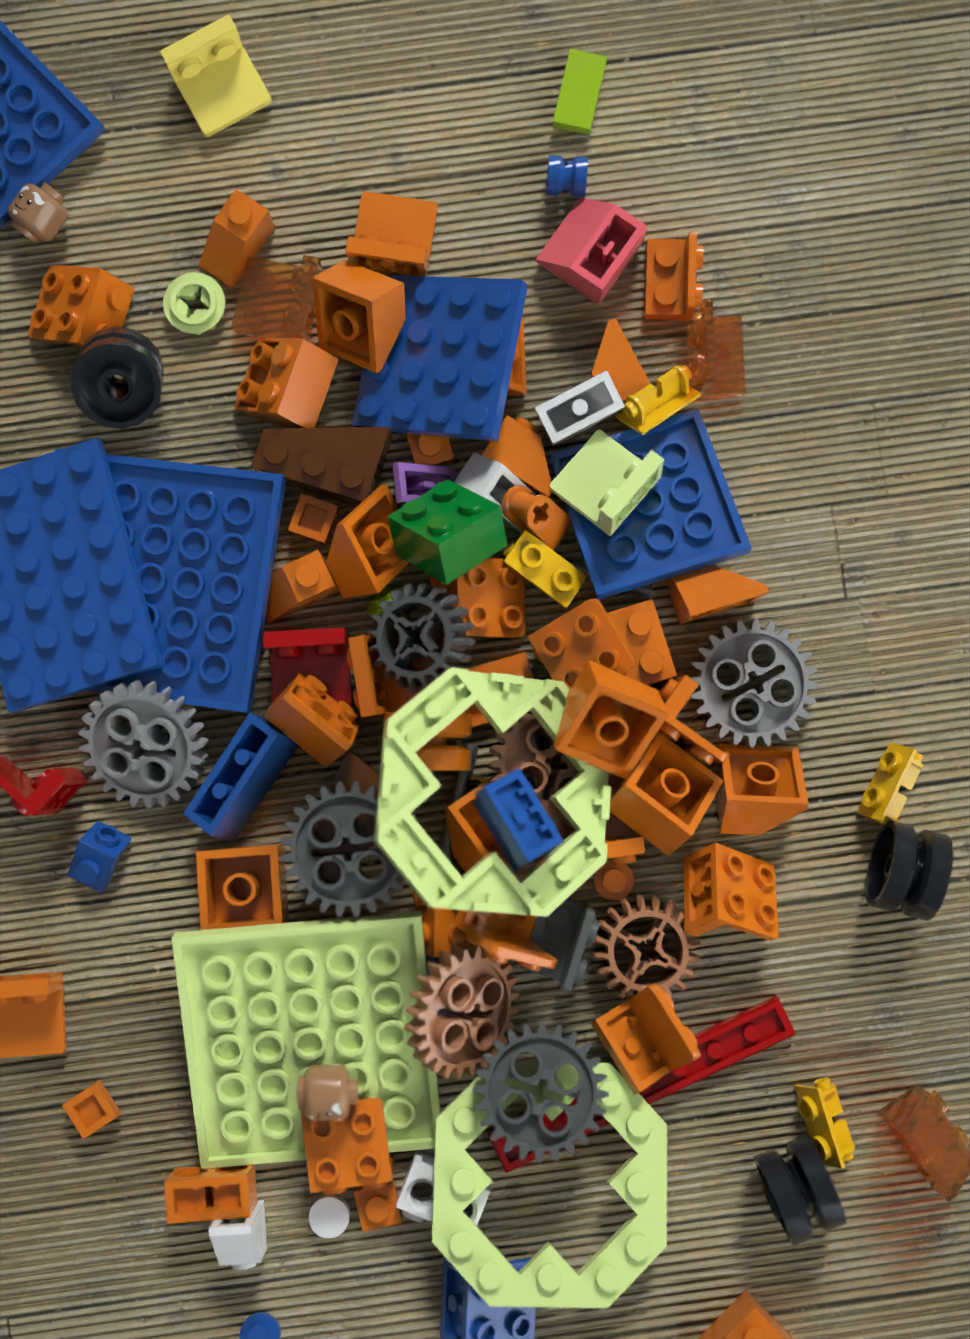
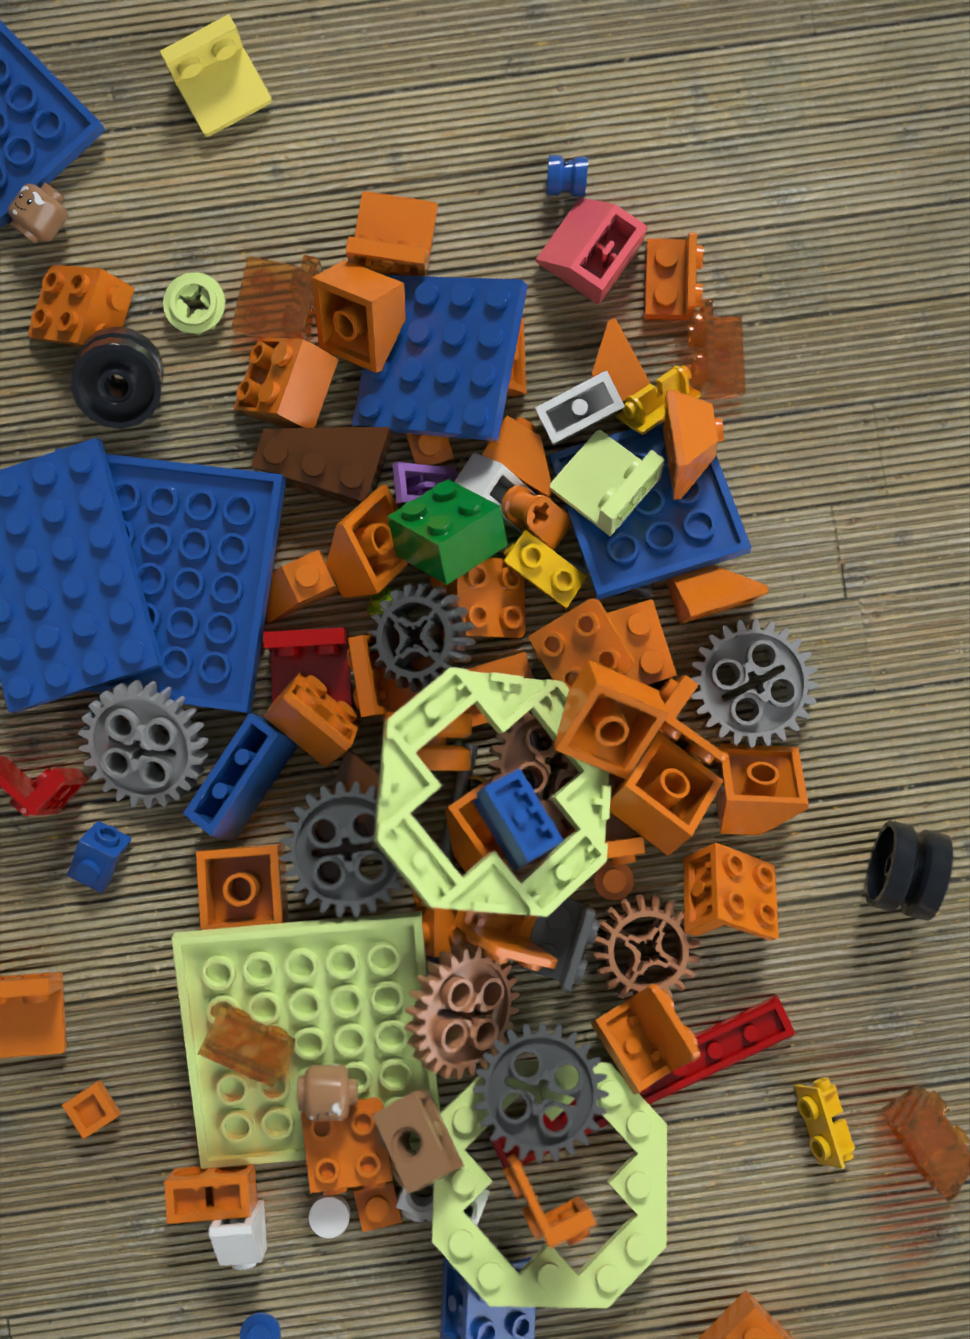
(234, 236): orange slope -> none
(248, 1046): none -> clear orange bracket
(313, 519): orange plate -> none
(437, 1151): none -> medium nougat brick
(564, 1223): none -> orange bracket
(579, 91): lime tile -> none
(689, 439): none -> orange slope
(800, 1189): black wheel -> none
(896, 768): yellow hinge -> none

